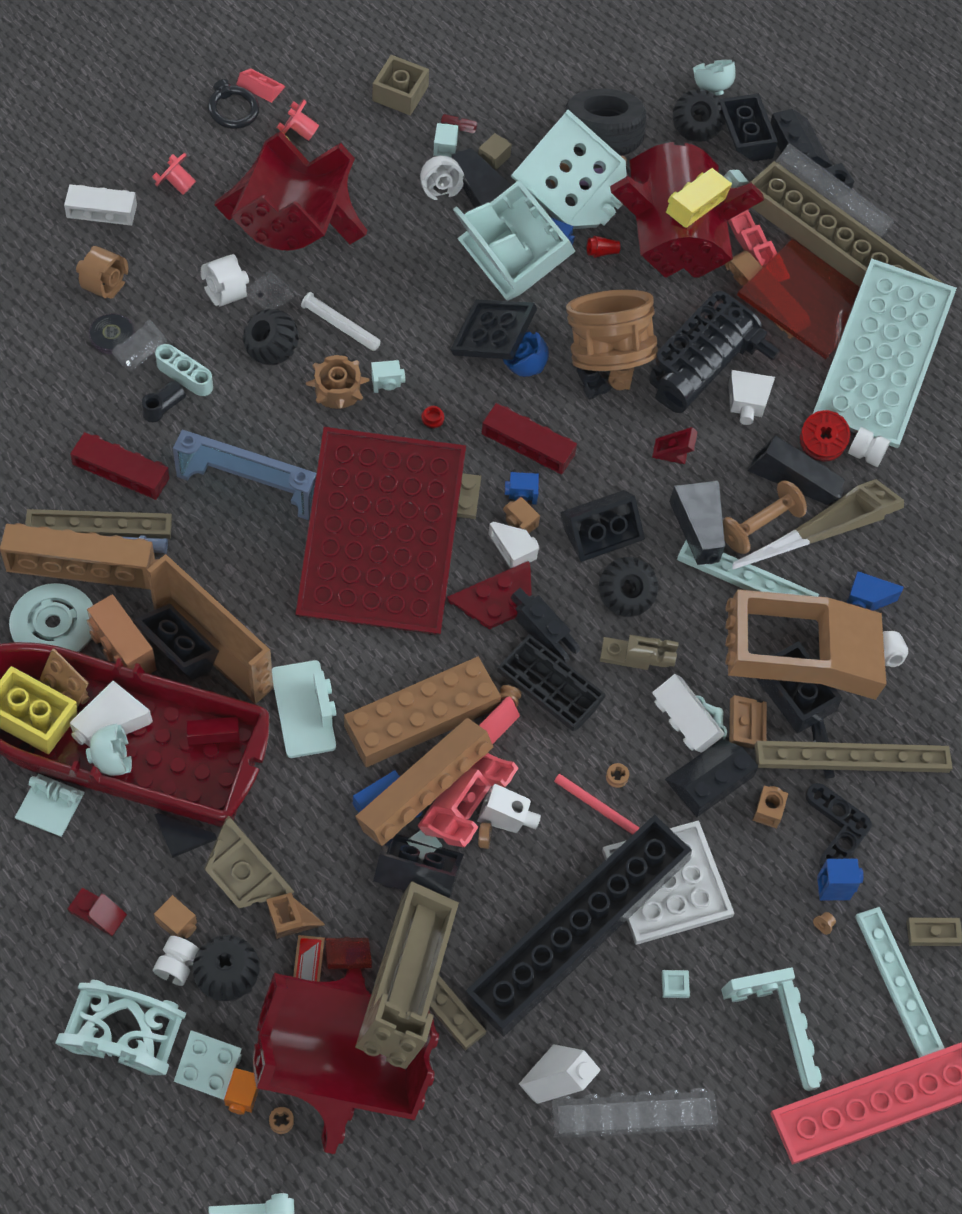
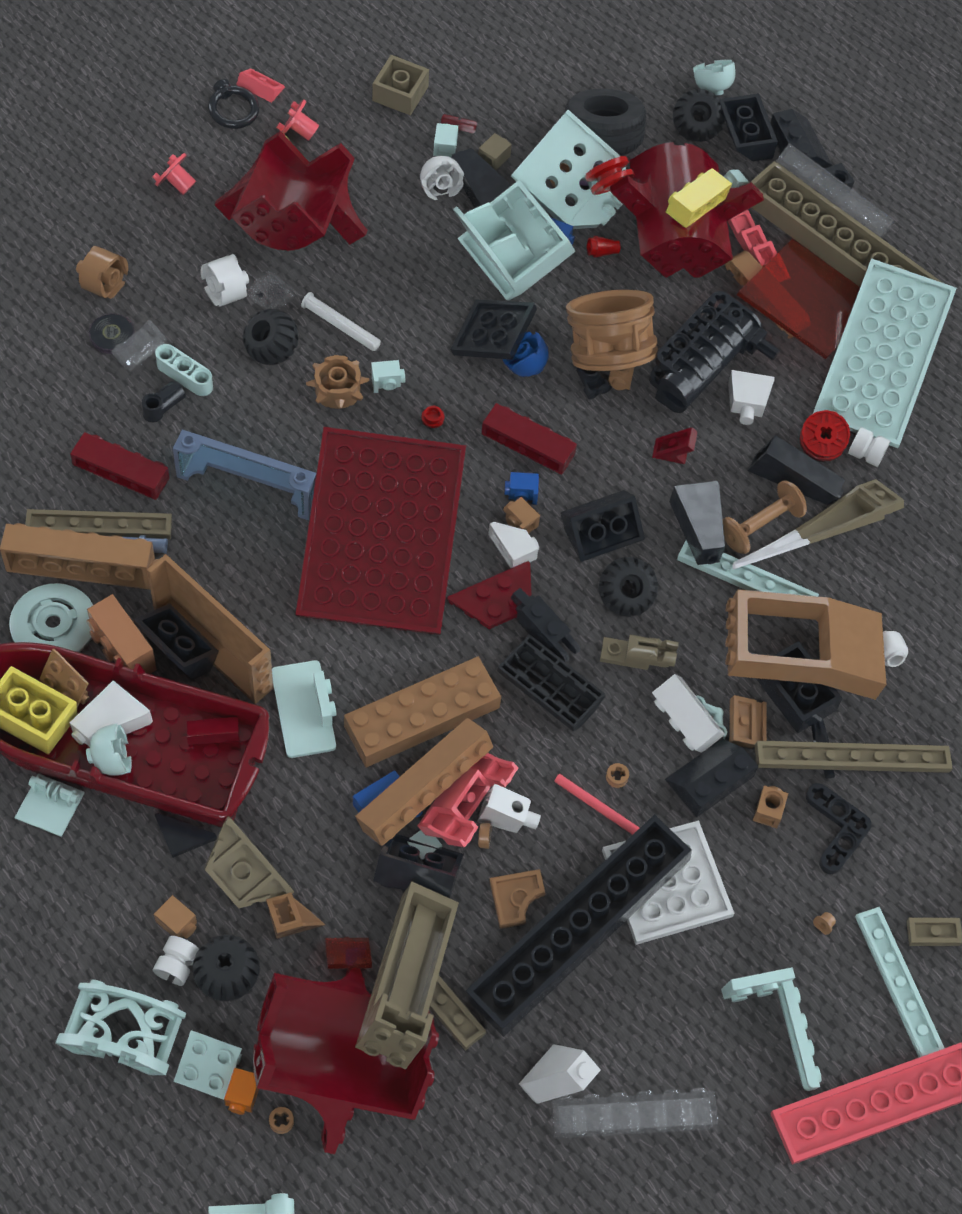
(97, 911): dark red slope -> none
(100, 204): white brick -> none
(309, 957): slope -> none
(469, 496): dark tan plate -> none
(500, 719): coral slope -> none
(511, 691): medium nougat bush -> none
(514, 894): none -> medium nougat tile
(608, 174): none -> red wheel
(675, 984): light aqua tile -> none
(839, 879): blue brick -> none
(872, 592): blue slope -> none

